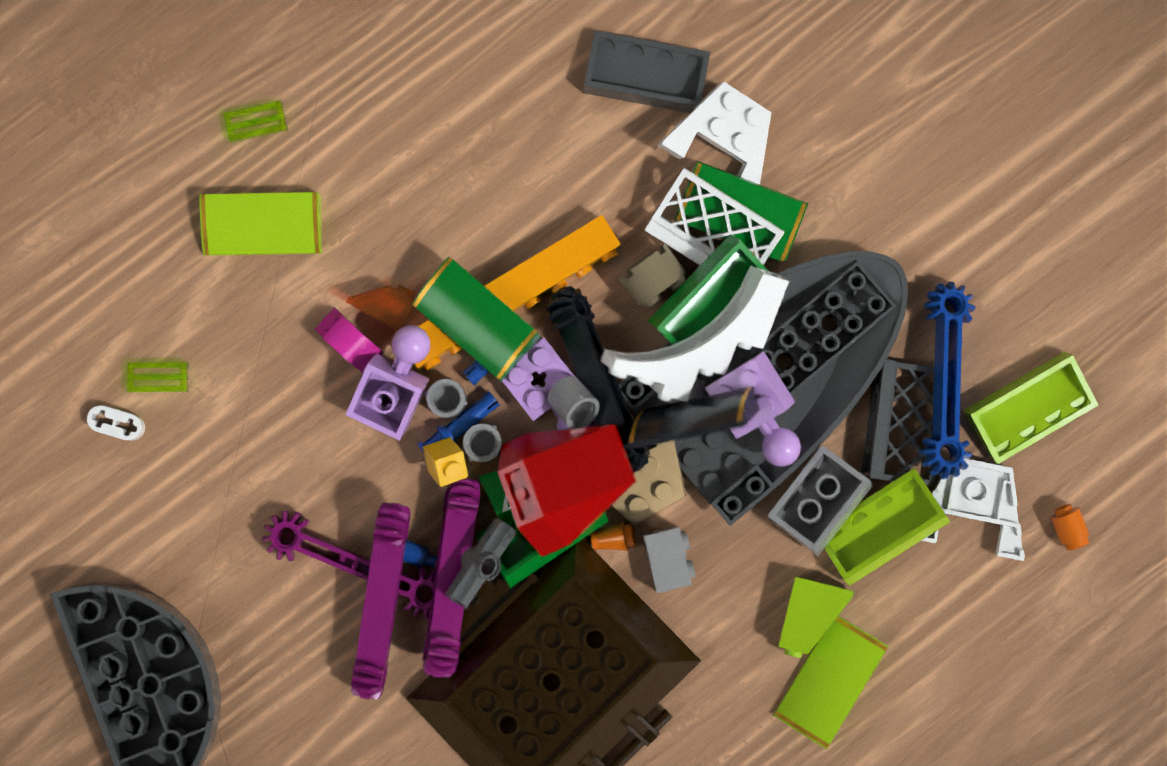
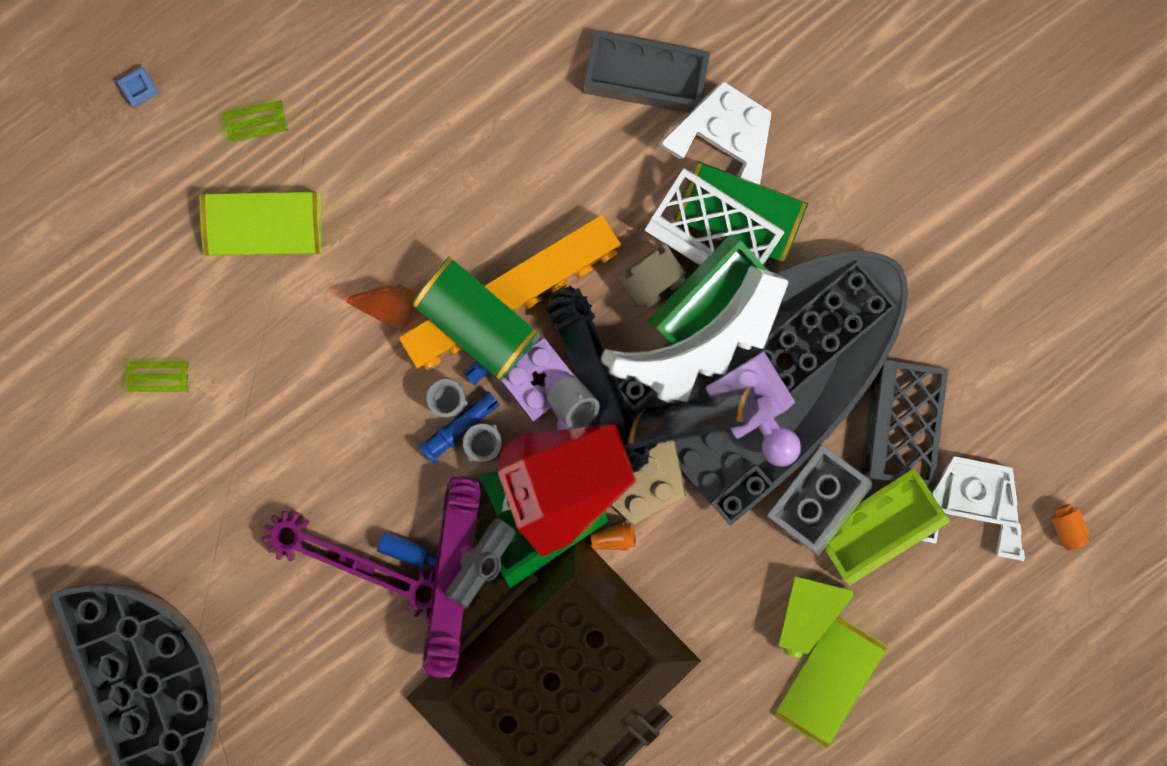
(114, 429): white beam -> none
(138, 87): none -> medium blue tile
(347, 339): dark pink brick -> none
(380, 600): magenta arm -> none
(393, 379): lavender brick -> none
(445, 461): yellow brick -> none
(667, 558): light grey brick -> none
(947, 380): blue arm -> none
(1031, 407): lime slope -> none

